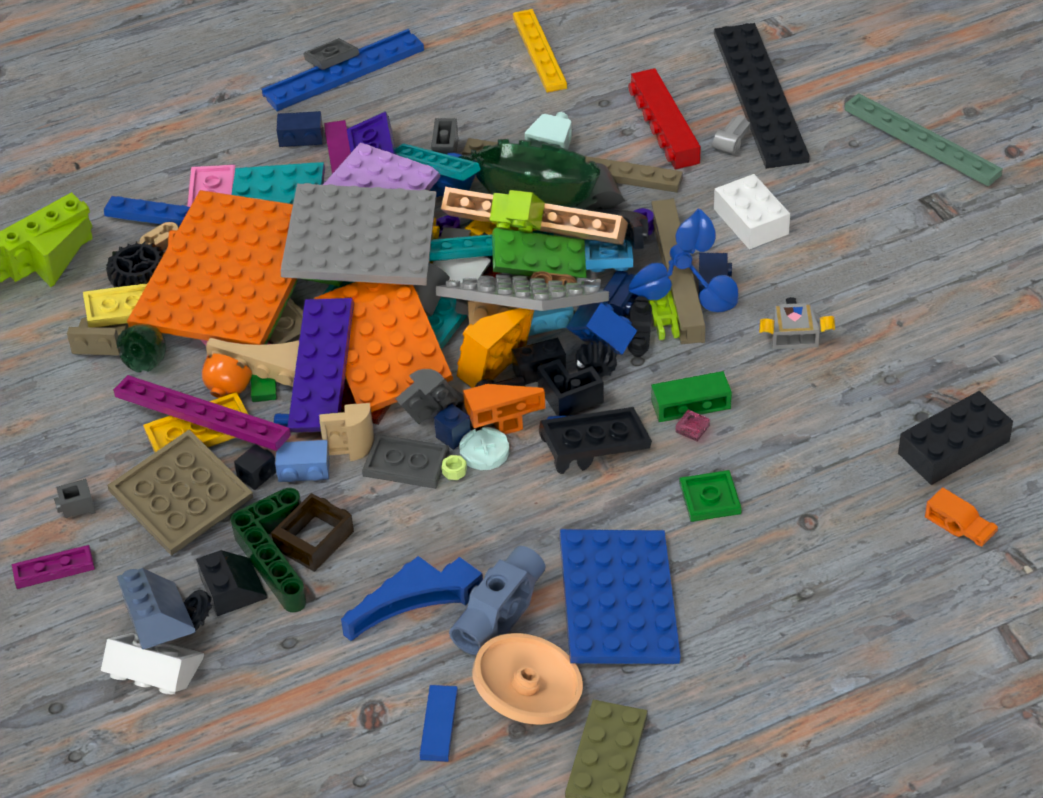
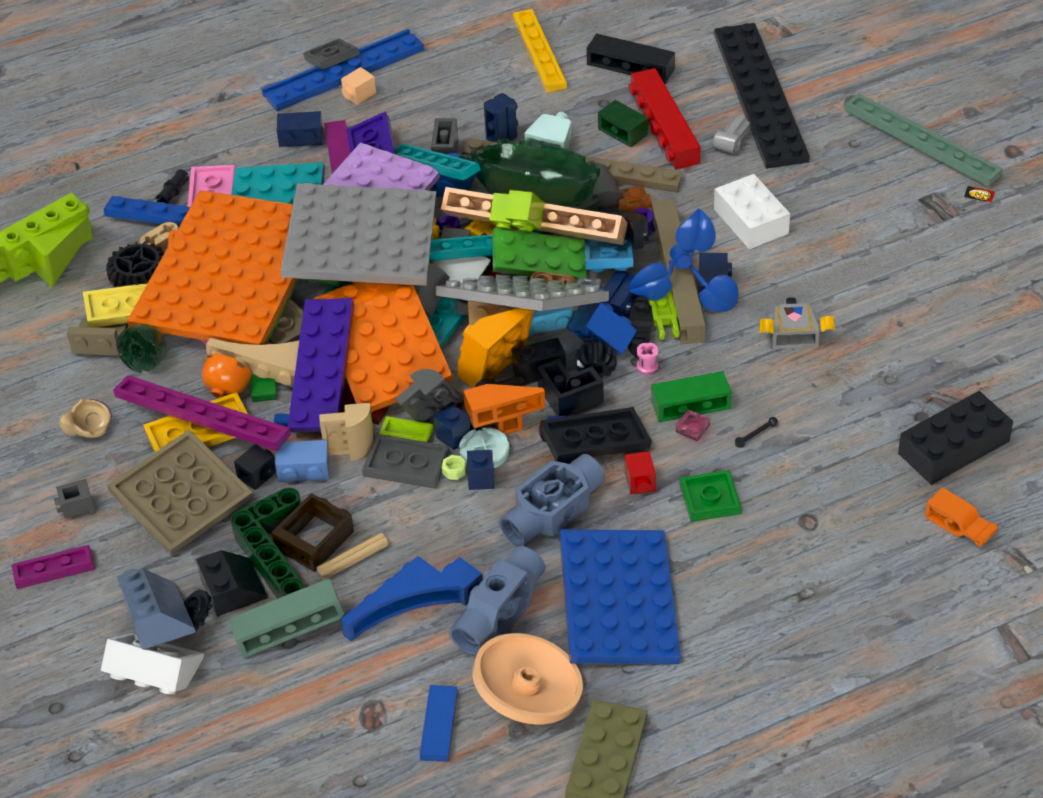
(86, 419): none -> tan hair
(172, 186): none -> black pin
(286, 618): none -> sand green brick
(352, 556): none -> tan axle
(358, 86): none -> light nougat brick
(407, 429): none -> lime tile
(480, 469): none -> dark blue brick
(500, 118): none -> dark blue brick
(551, 499): none -> sand blue brick
(623, 123): none -> dark green brick
(629, 57): none -> black brick
(634, 198): none -> clear orange brick
(640, 472): none -> red brick
(647, 358): none -> bright pink bush
(740, 441): none -> black hinge
(979, 194): none -> sticker

